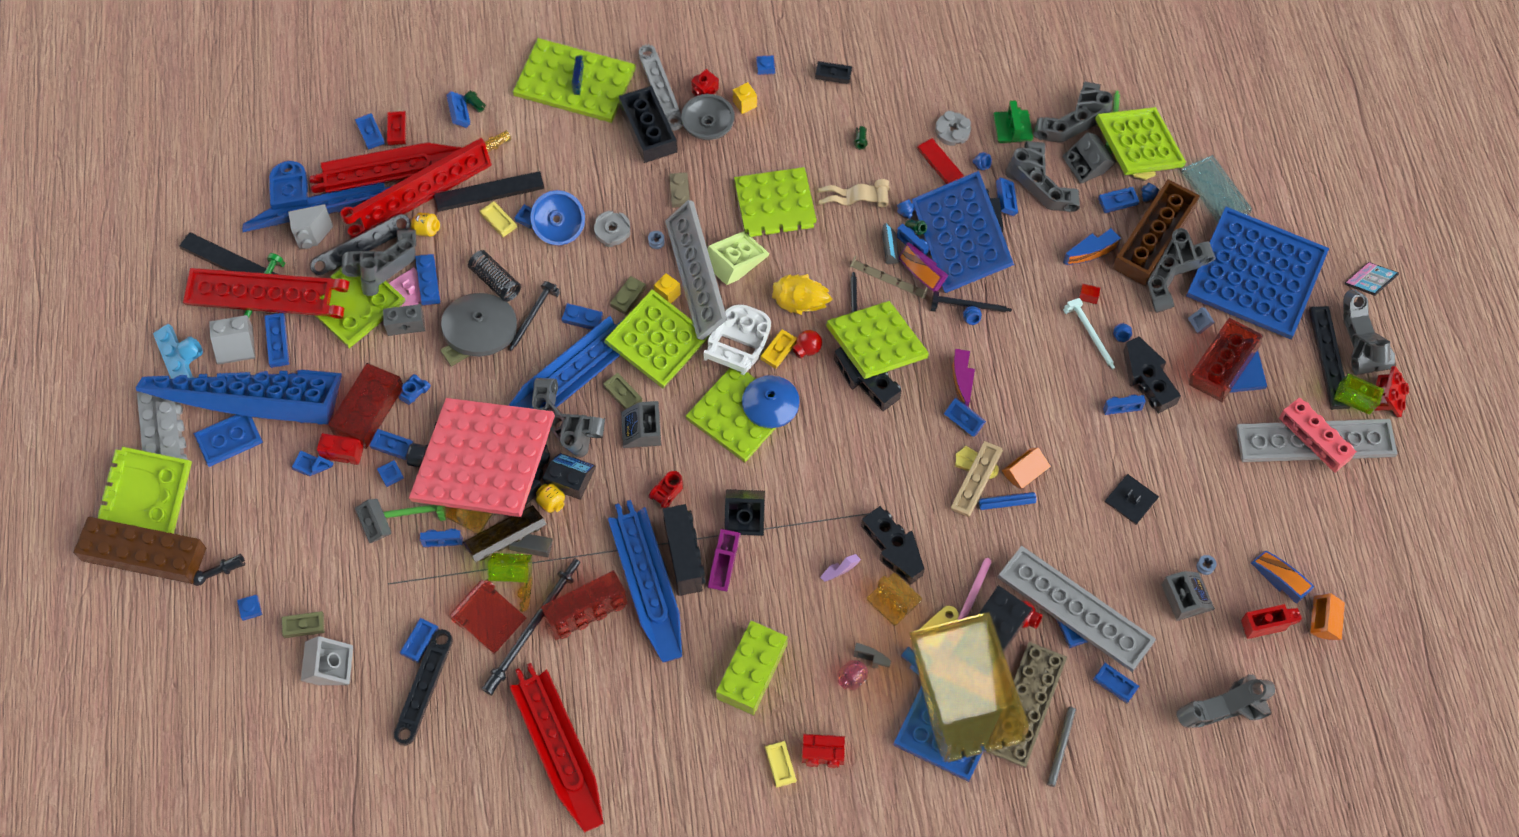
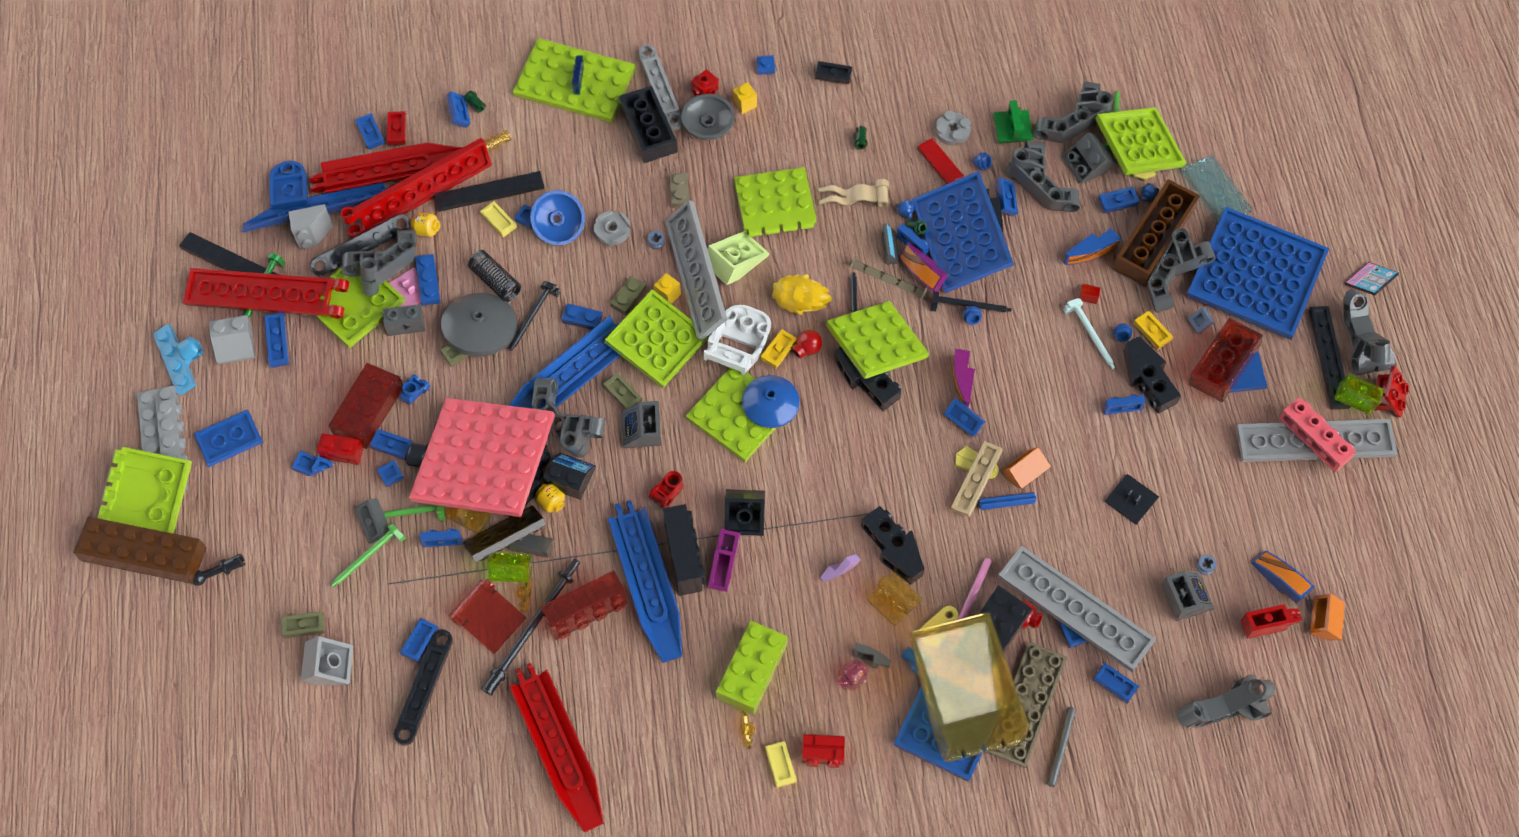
(249, 607): blue plate -> none
(283, 396): blue wedge -> none
(393, 531): none -> bright green piece
(747, 730): none -> clear yellow piece
(1153, 330): none -> yellow plate

